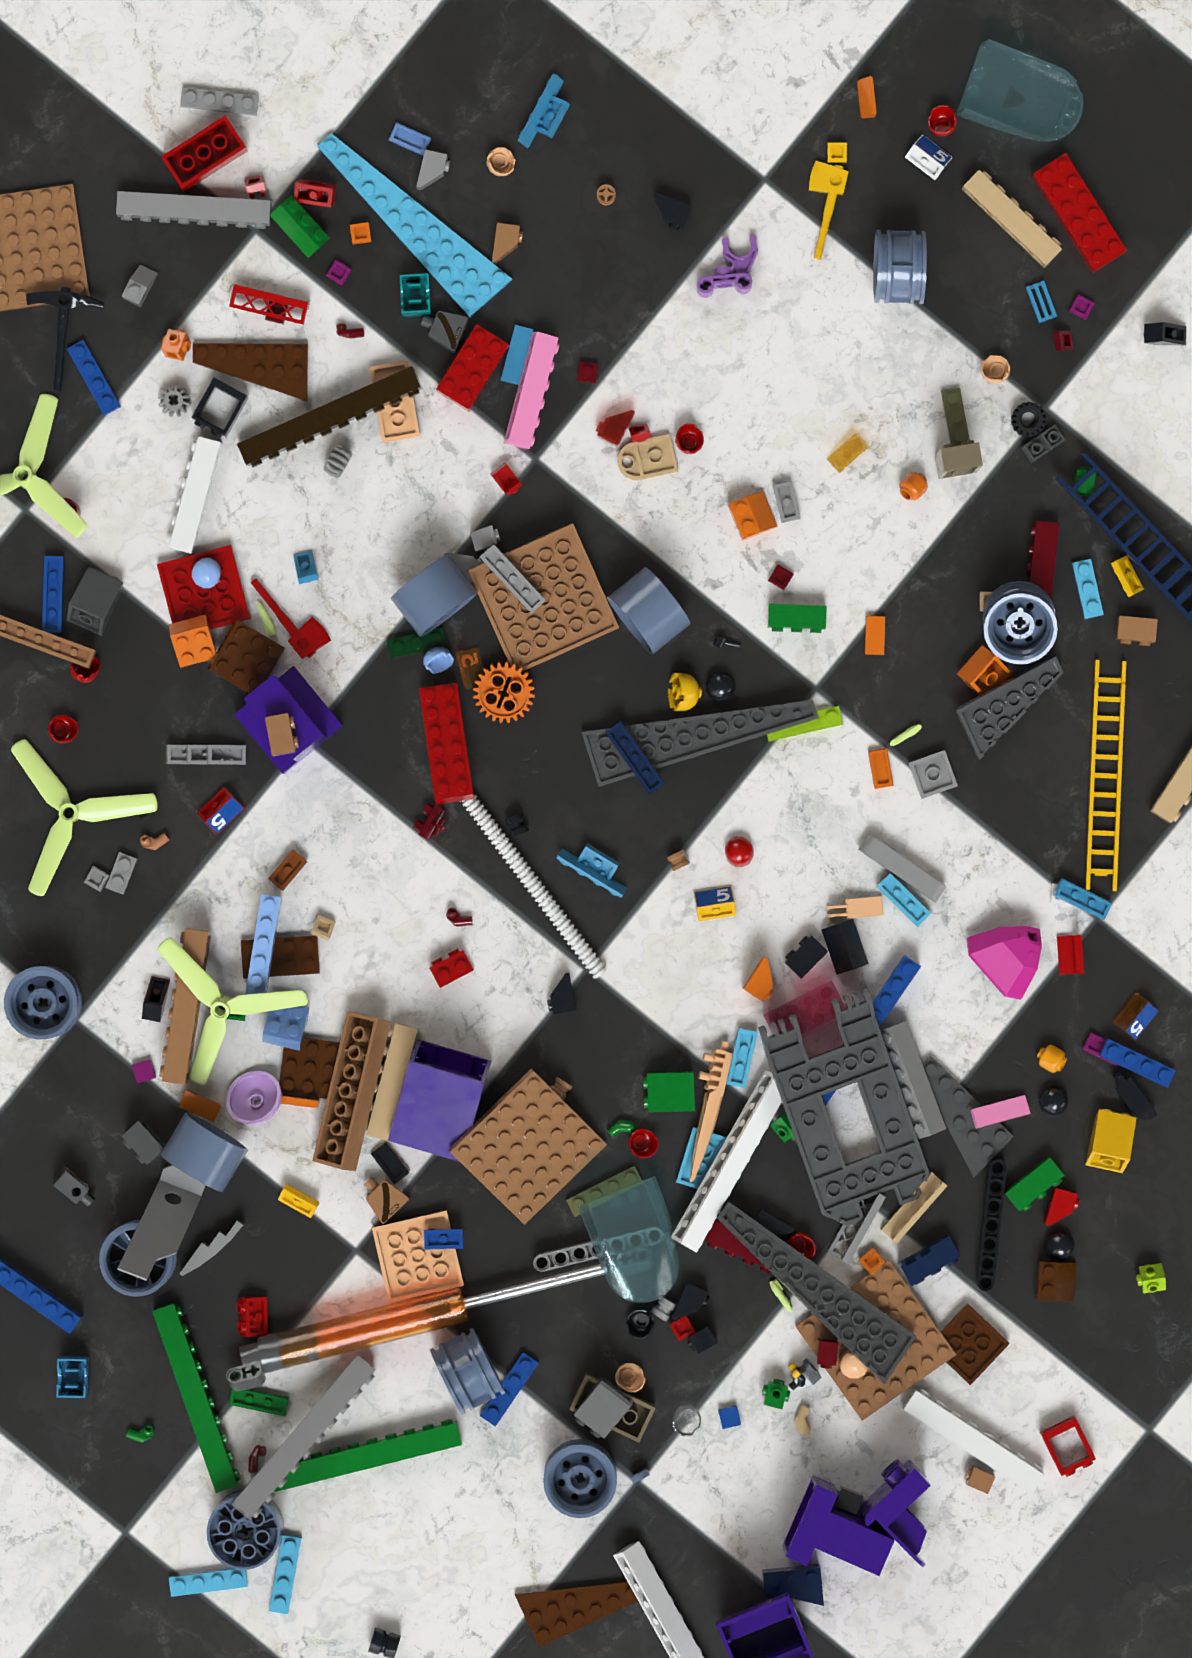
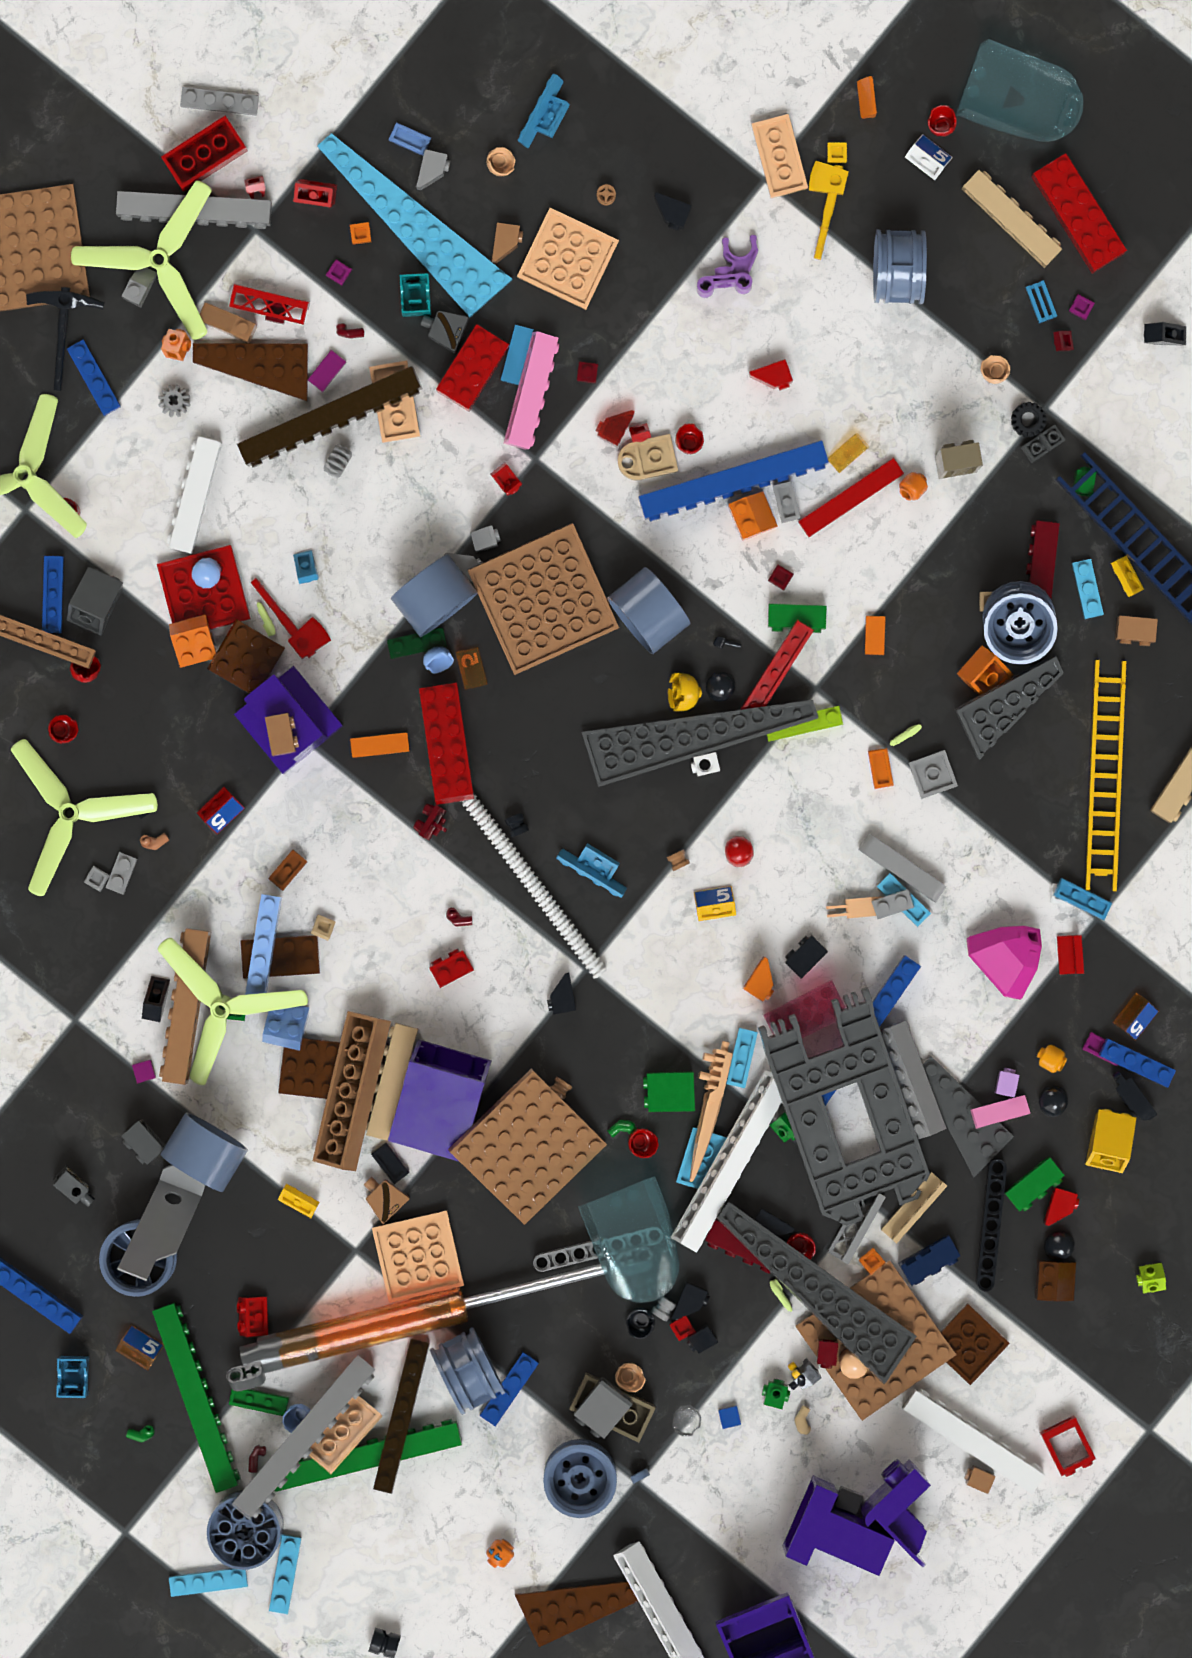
(18, 992): sand blue wheel -> none
(139, 1347): none -> panel
(169, 241): none -> yellowish green piece
(200, 1105): orange slope -> none
(206, 754): light grey slope -> none
(207, 1251): light grey slope -> none
(217, 384): black window -> none
(228, 322): none -> medium nougat slope
(249, 1090): lavender dish -> none
(294, 1415): none -> light blue hair
(298, 1101): orange tile -> none
(299, 226): green brick -> none
(326, 371): none -> magenta tile
(345, 1434): none -> light nougat plate
(379, 745): none -> orange tile
(401, 1416): none -> dark brown plate
(443, 1239): blue plate -> none
(500, 1553): none -> orange head
(512, 578): light grey plate -> none
(520, 697): orange gear -> none
(567, 258): none -> light nougat plate
(604, 1188): olive plate -> none
(635, 758): dark blue plate -> none
(714, 765): none -> white brick
(733, 480): none -> blue brick
(773, 375): none -> red slope
(778, 666): none -> red plate
(779, 156): none -> light nougat plate
(800, 1582): dark blue wedge -> none
(844, 946): black piece -> none
(851, 497): none -> red tile
(893, 903): none -> light grey plate
(955, 416): olive plate -> none
(1007, 1082): none -> lavender brick

